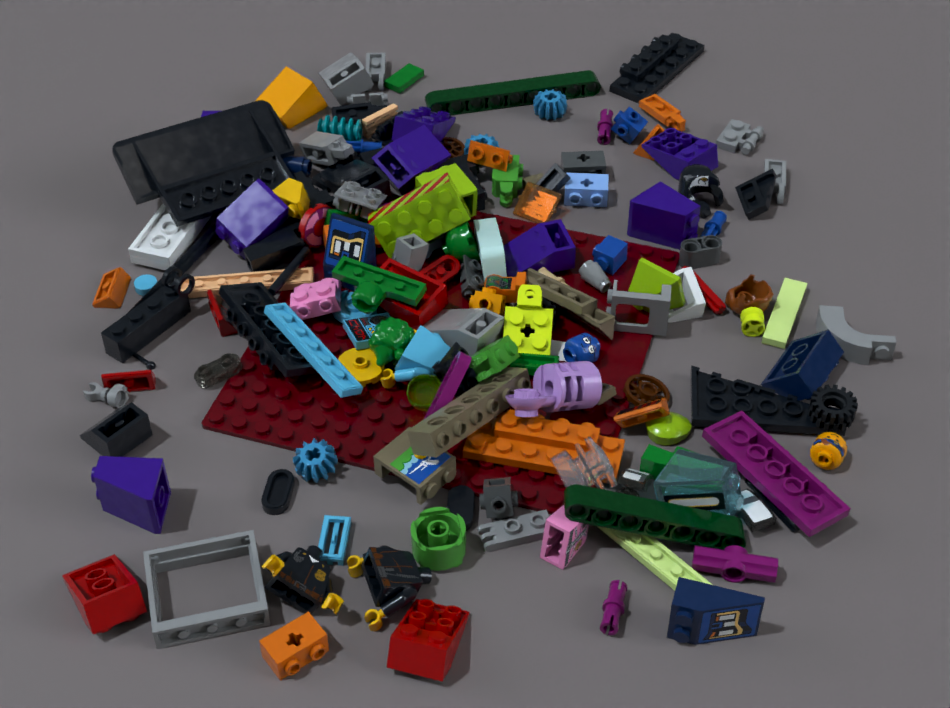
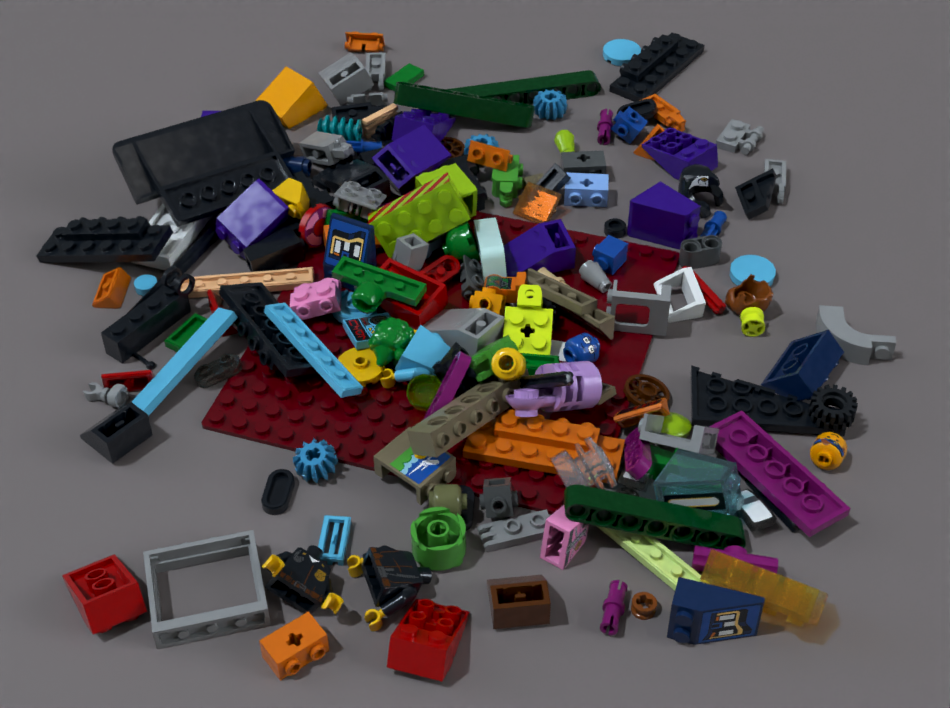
(105, 241): none -> black plate
(133, 489): dark purple slope -> none
(184, 332): none -> green tile
(184, 360): none -> medium azure tile
(289, 270): black bar -> none
(373, 41): none -> orange hinge
(448, 496): none -> olive head
(464, 104): none -> dark green beam
(502, 358): none -> yellow head
(519, 601): none -> reddish brown slope
(547, 380): none -> black axle
(564, 141): none -> lime cone
(615, 228): none -> black tile
(620, 51): none -> medium azure tile
(637, 455): none -> magenta beam
(638, 610): none -> dark orange bush
(646, 108): none -> black tile
(649, 279): lime slope -> none
(702, 440): none -> light grey window
(752, 264): none -> medium azure tile
(780, 593): none -> clear yellow wedge
(784, 313): yellowish green tile -> none

